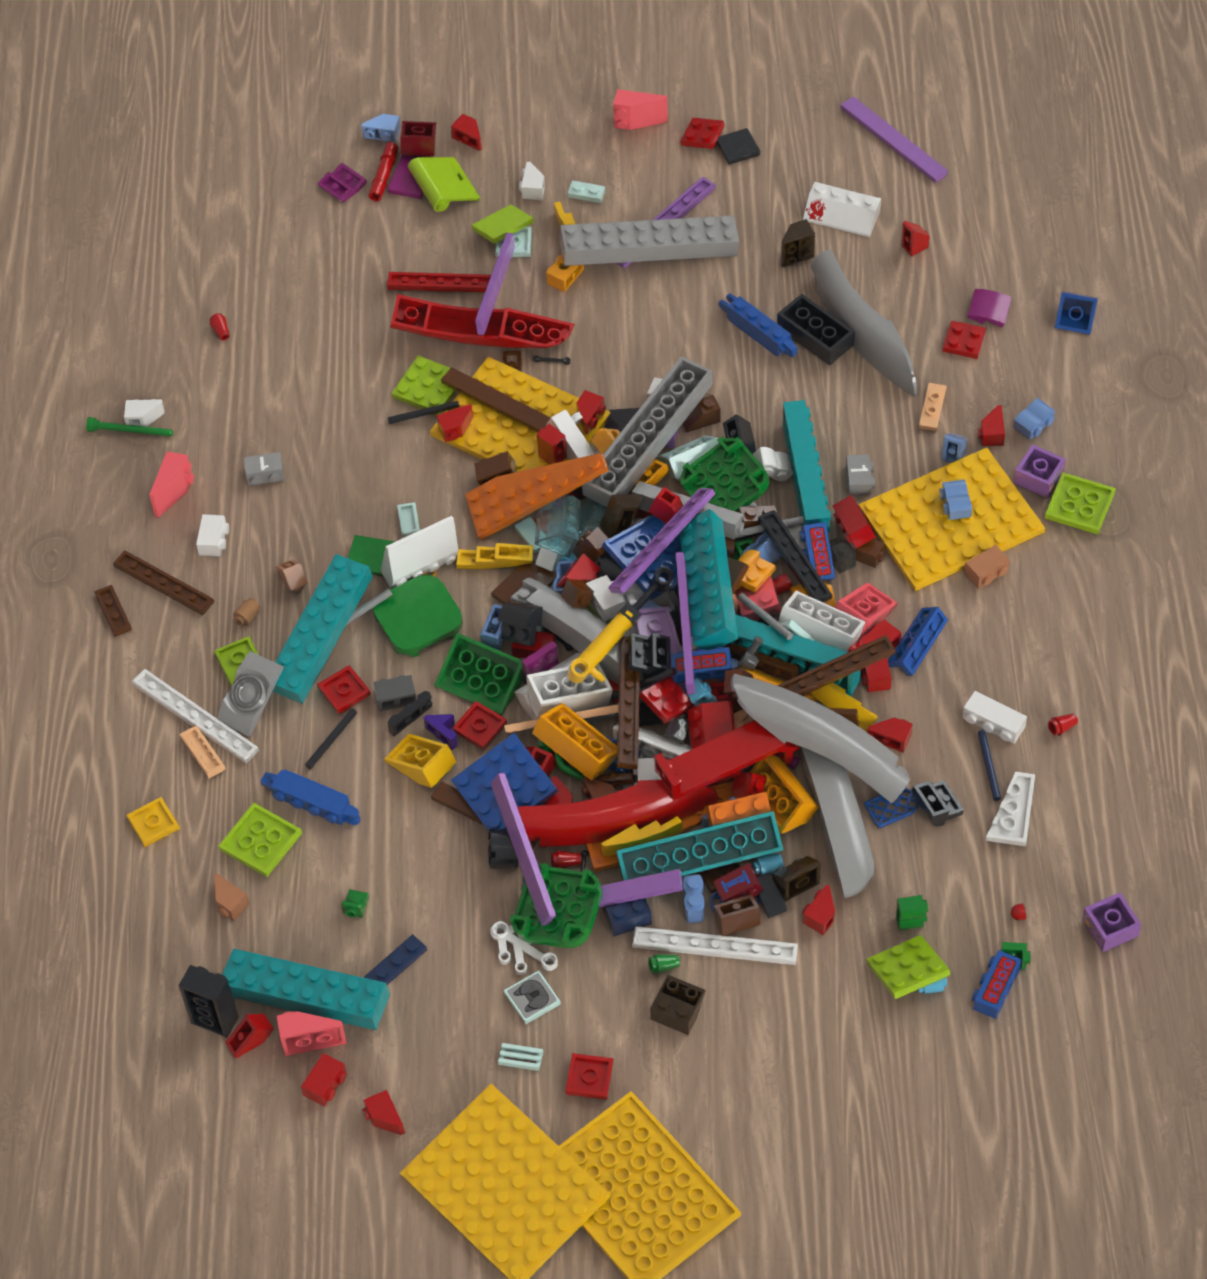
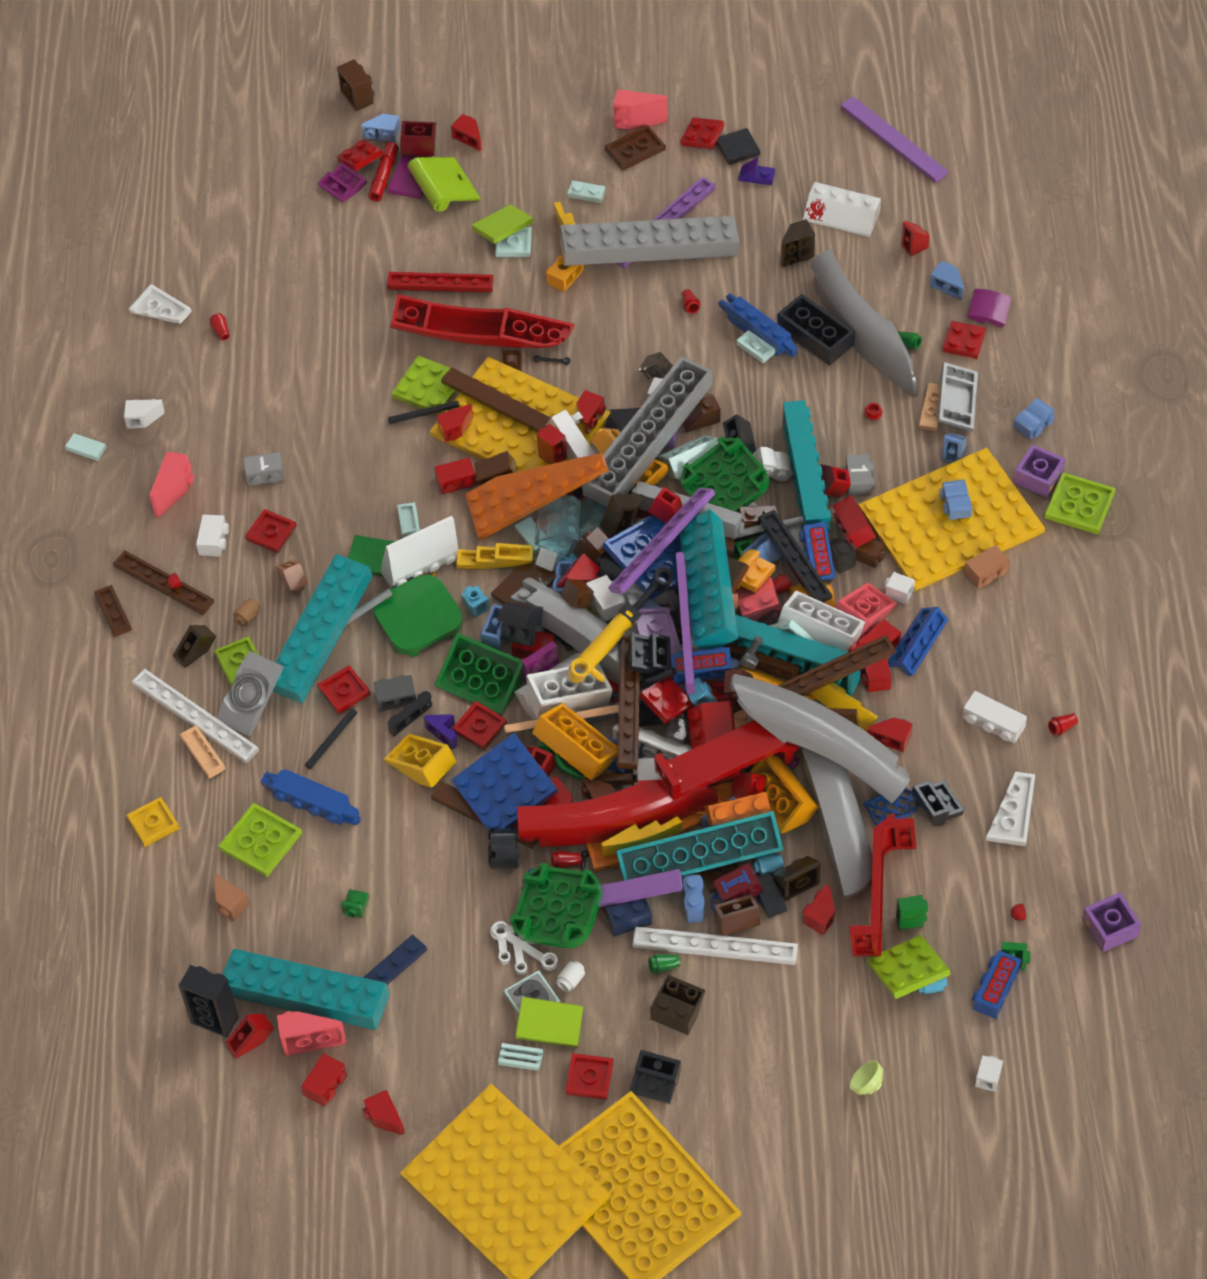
(85, 447): none -> light aqua tile
(93, 424): green piece -> none
(160, 305): none -> white wing
(173, 581): none -> red hinge
(194, 644): none -> dark brown slope
(270, 531): none -> red plate
(355, 84): none -> reddish brown brick
(360, 155): none -> red plate
(455, 475): none -> red brick
(475, 601): none -> medium azure brick
(495, 284): medium lavender tile -> none
(523, 849): medium lavender tile -> none
(532, 184): white slope -> none
(549, 1022): none -> lime tile
(570, 976): none -> white brick
(635, 147): none -> reddish brown tile
(655, 366): none -> clear smoke slope
(655, 1076): none -> black brick
(690, 302): none -> red cone
(754, 173): none -> dark purple slope
(755, 346): none -> light aqua plate
(765, 616): light grey bar -> none
(836, 480): none -> red slope
(867, 1078): none -> yellowish green piece
(873, 411): none -> red plate
(887, 836): none -> red panel
(899, 587): none -> white brick
(910, 339): none -> green cone
(947, 279): none -> medium blue slope
(957, 396): none -> light grey slope
(989, 765): dark blue bar -> none
(989, 1073): none -> white brick
(992, 428): red slope -> none
(1076, 312): blue slope -> none

